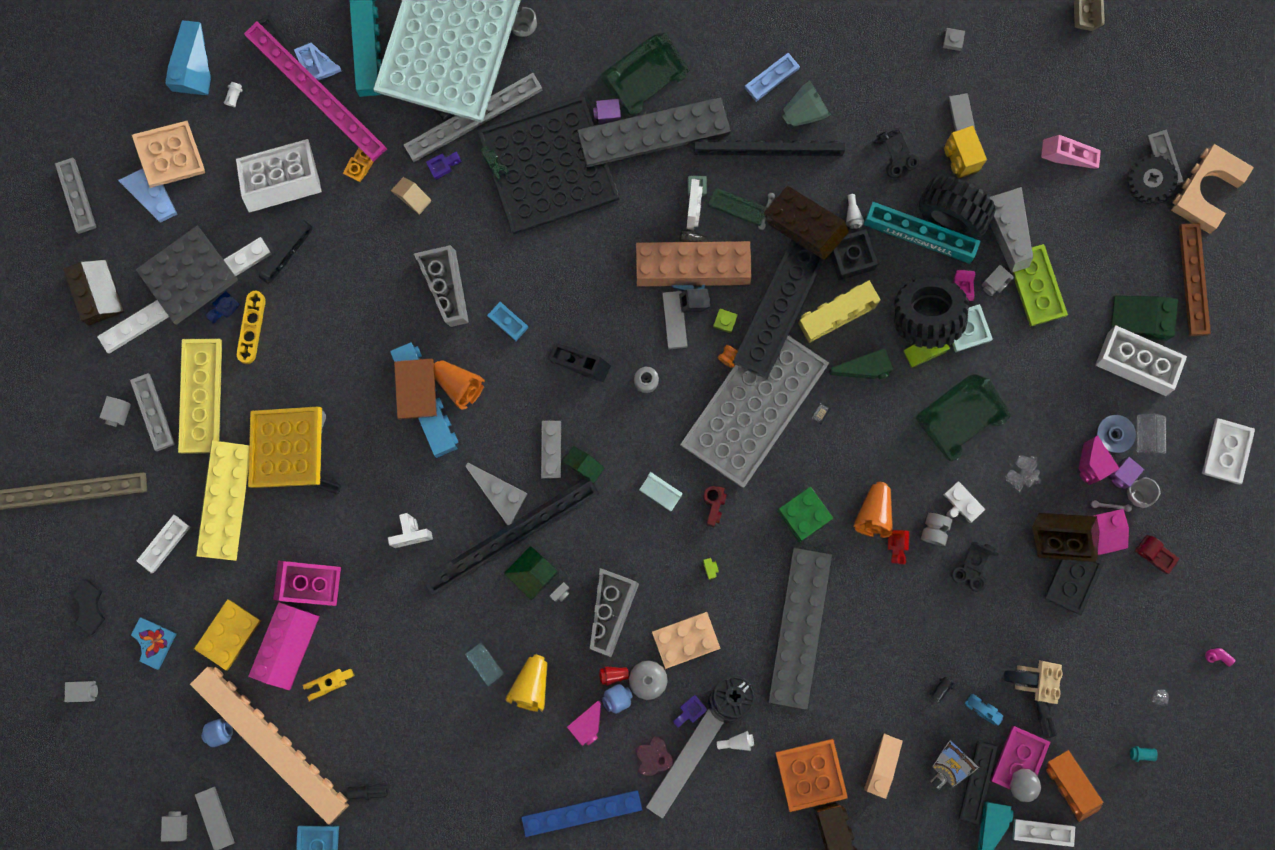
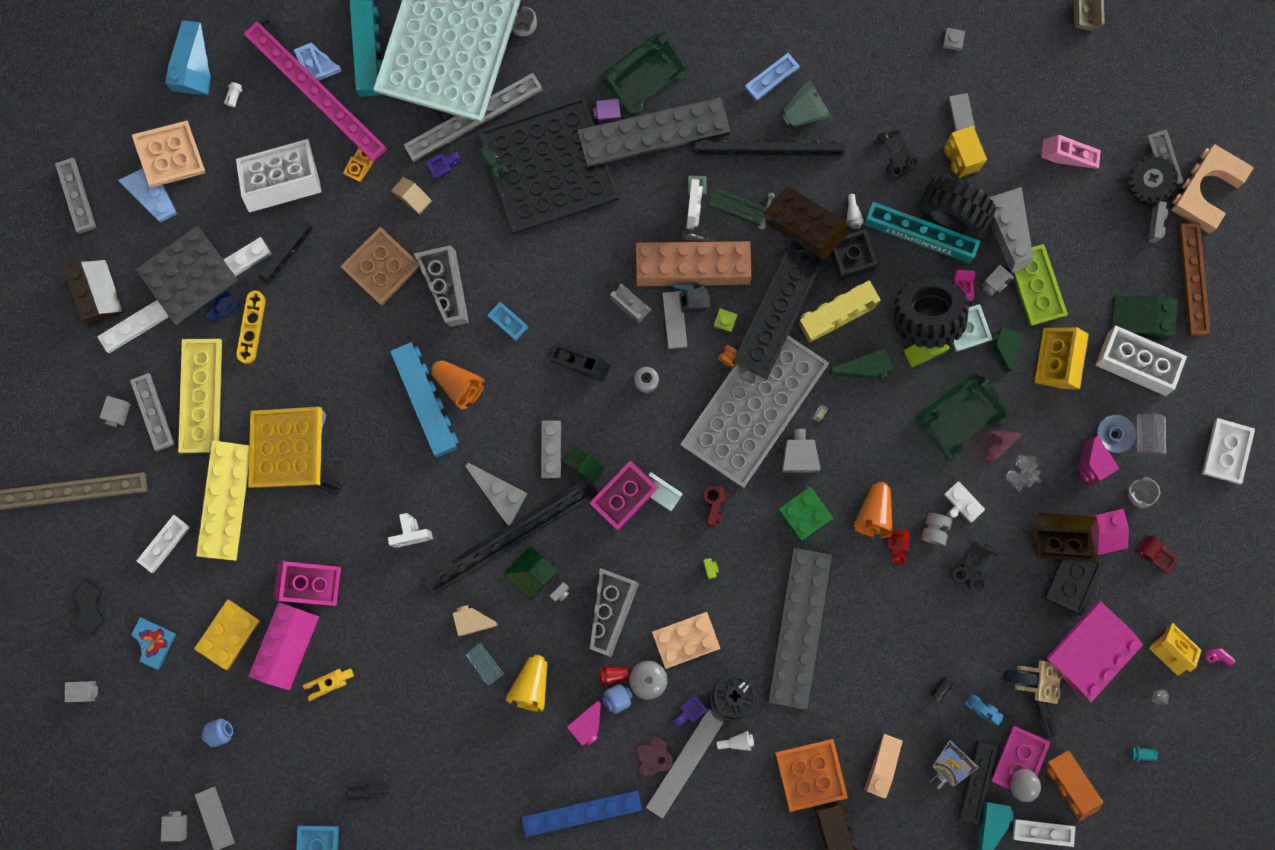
(270, 745): light nougat brick -> none
(380, 266): none -> medium nougat plate
(415, 388): dark orange tile -> none
(470, 621): none -> tan slope
(624, 495): none -> dark pink brick
(630, 303): none -> light grey hinge
(800, 454): none -> light grey torso
(1004, 439): none -> clear pink slope
(1007, 347): none -> dark green slope
(1061, 357): none -> yellow slope
(1094, 504): light grey hinge -> none
(1094, 651): none -> dark pink slope
(1127, 473): medium lavender brick -> none
(1159, 214): none -> light grey plate
(1176, 650): none -> yellow bracket

